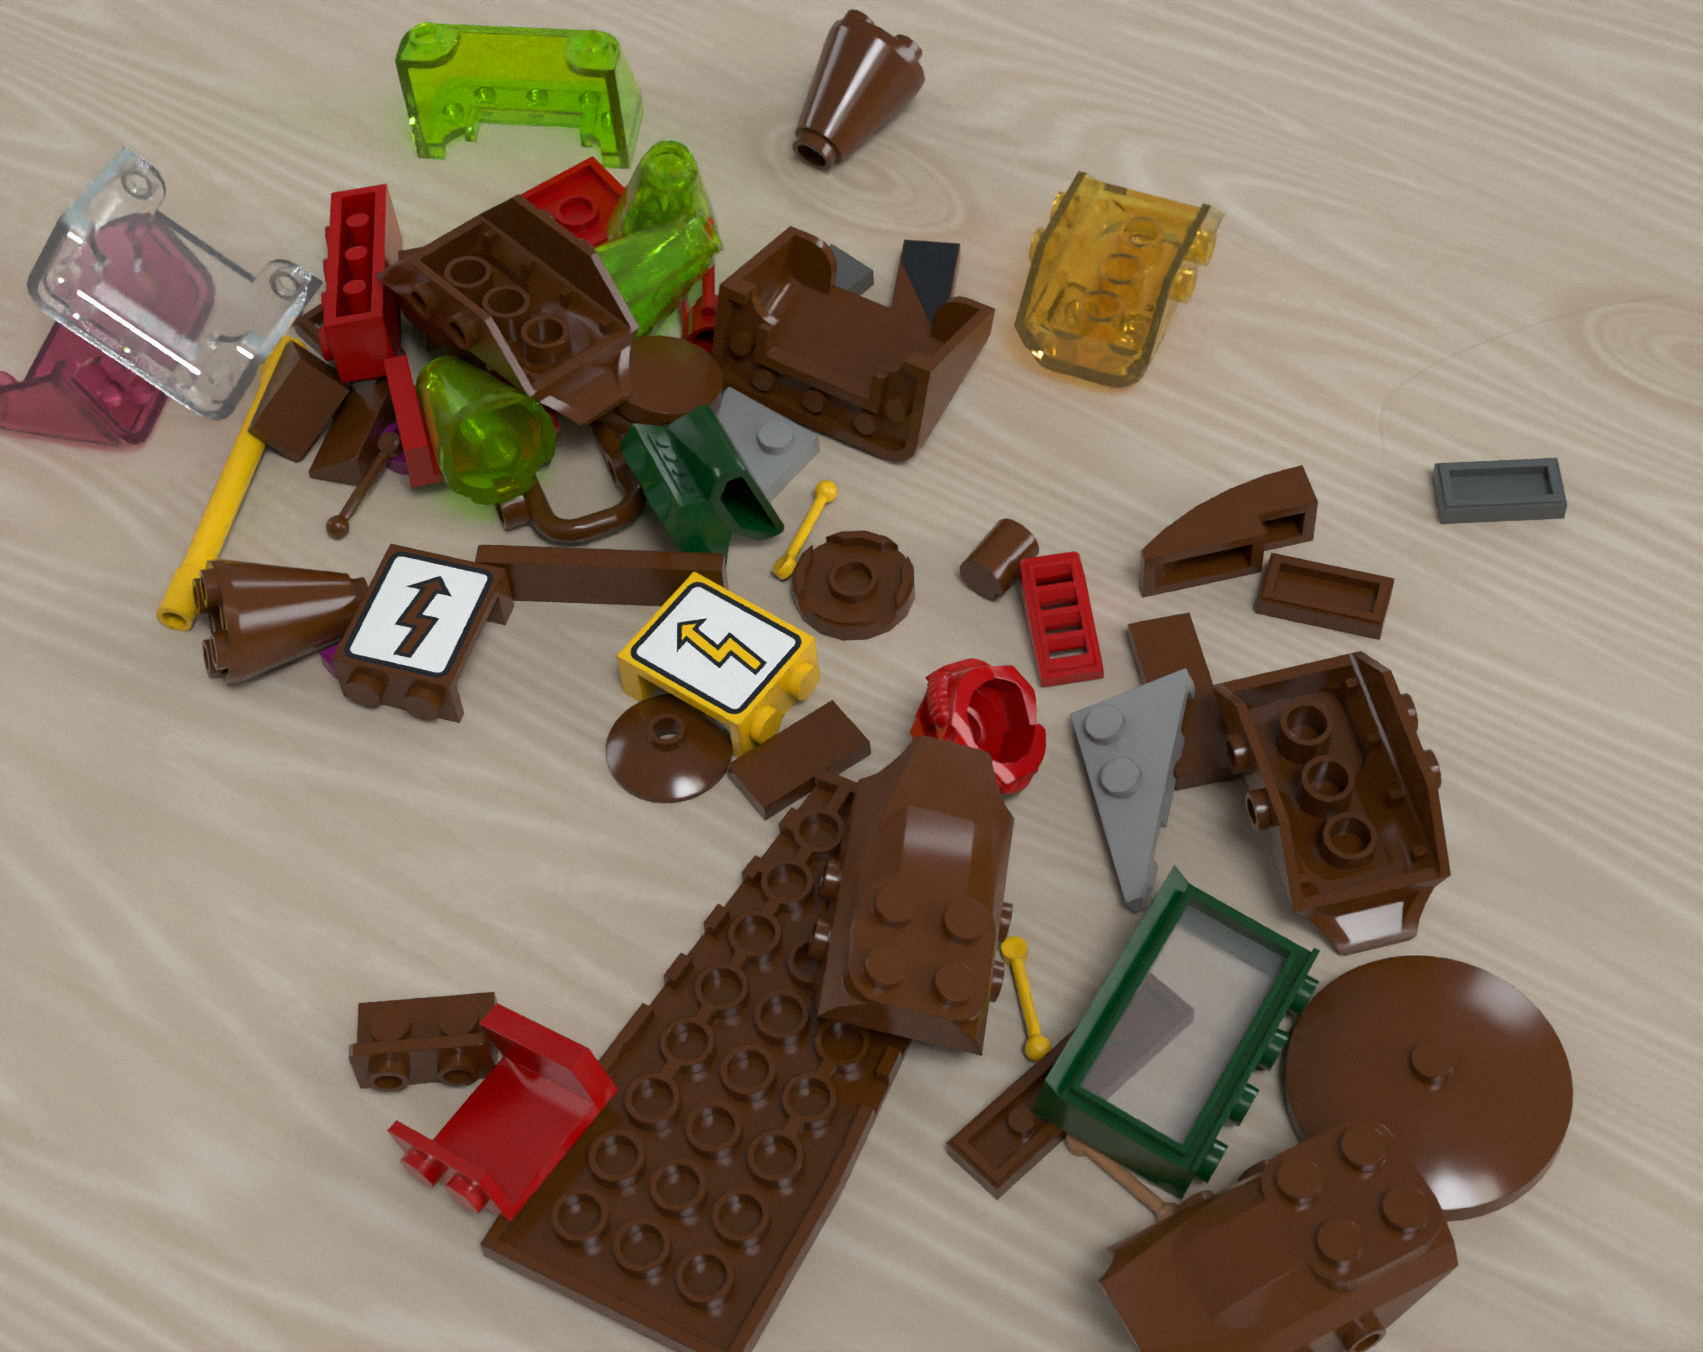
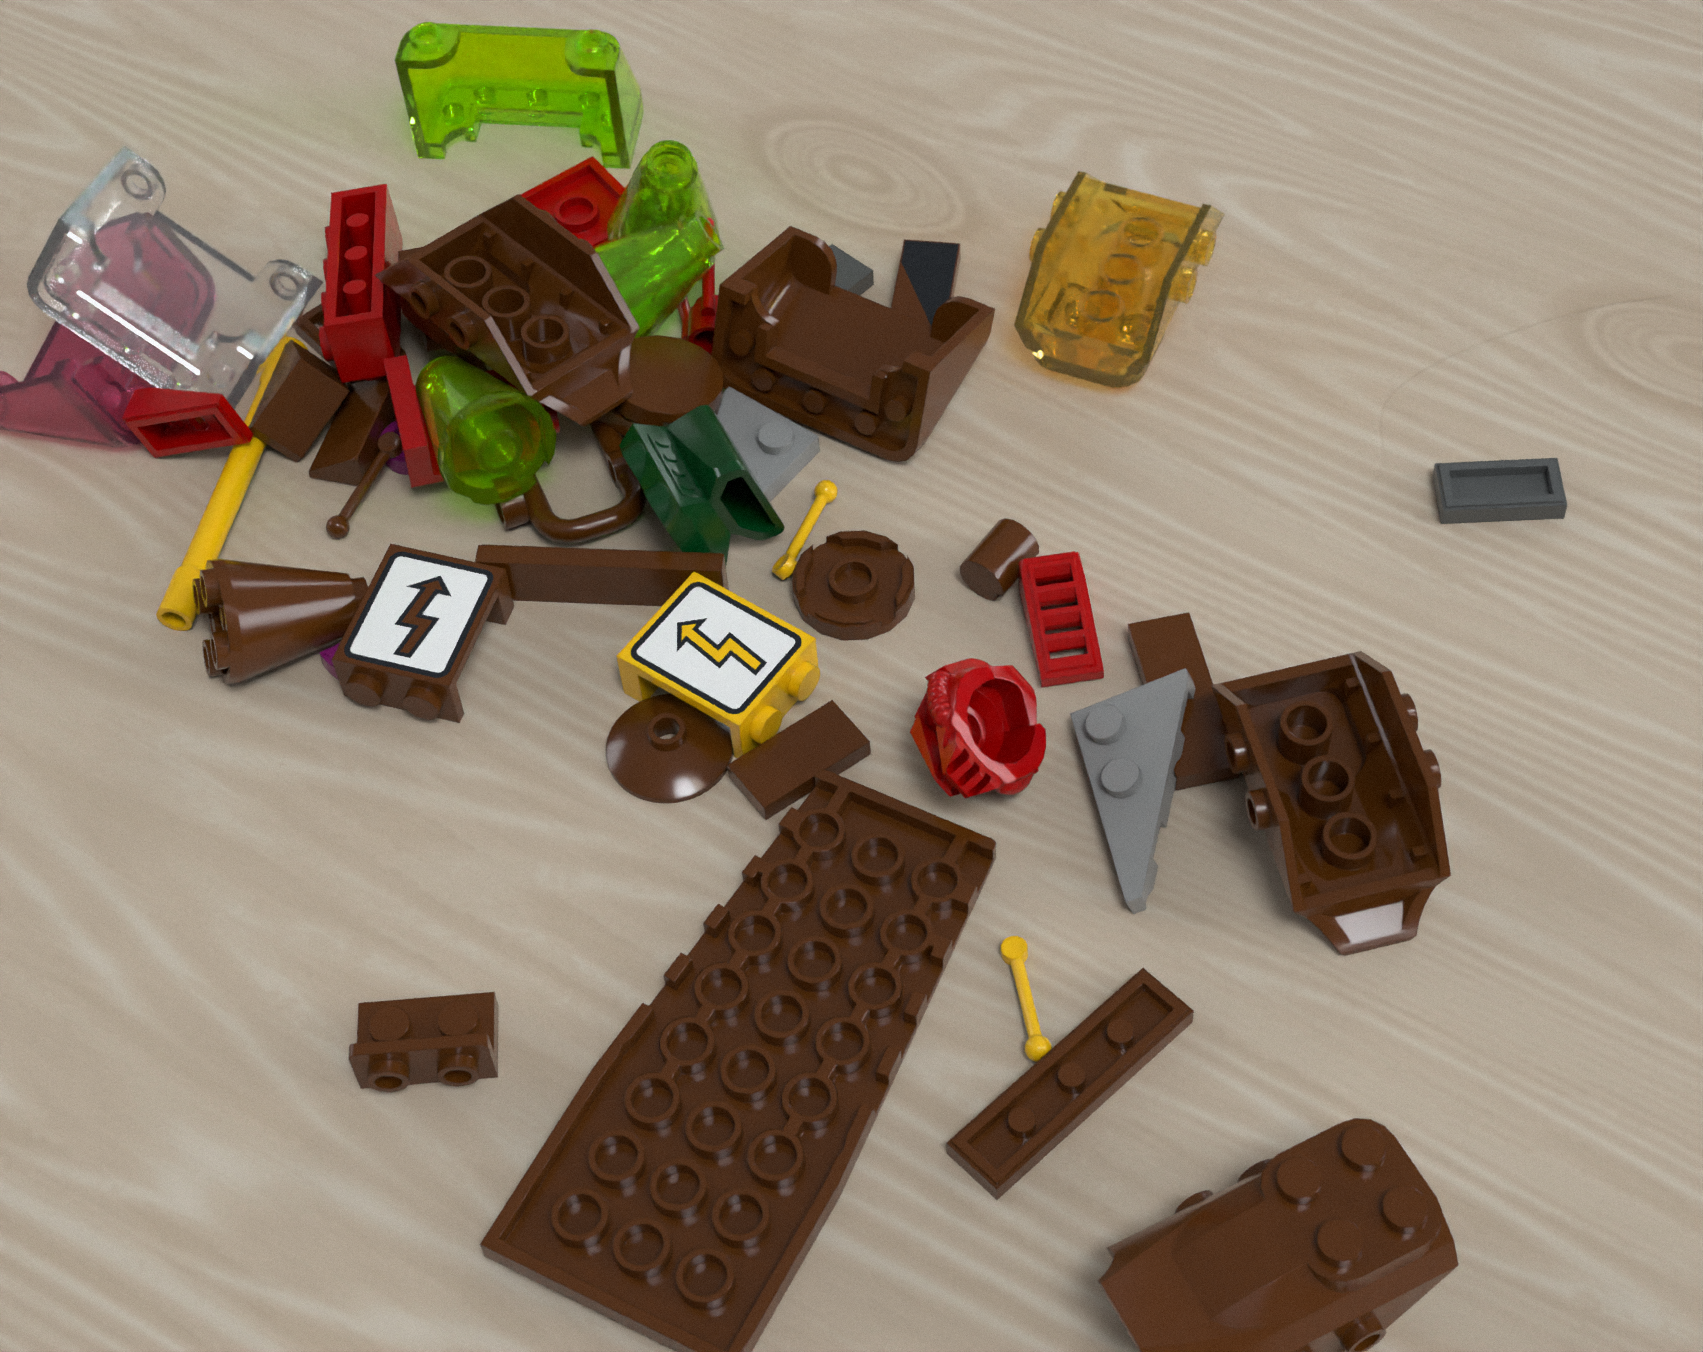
(183, 421): none -> red slope
(514, 1121): red panel -> none
(856, 89): reddish brown cone -> none
(918, 900): reddish brown slope -> none
(1145, 1195): medium nougat hinge -> none
(1178, 1037): window -> none
(1230, 533): reddish brown slope -> none
(1325, 596): reddish brown tile -> none
(1446, 1065): reddish brown dish -> none

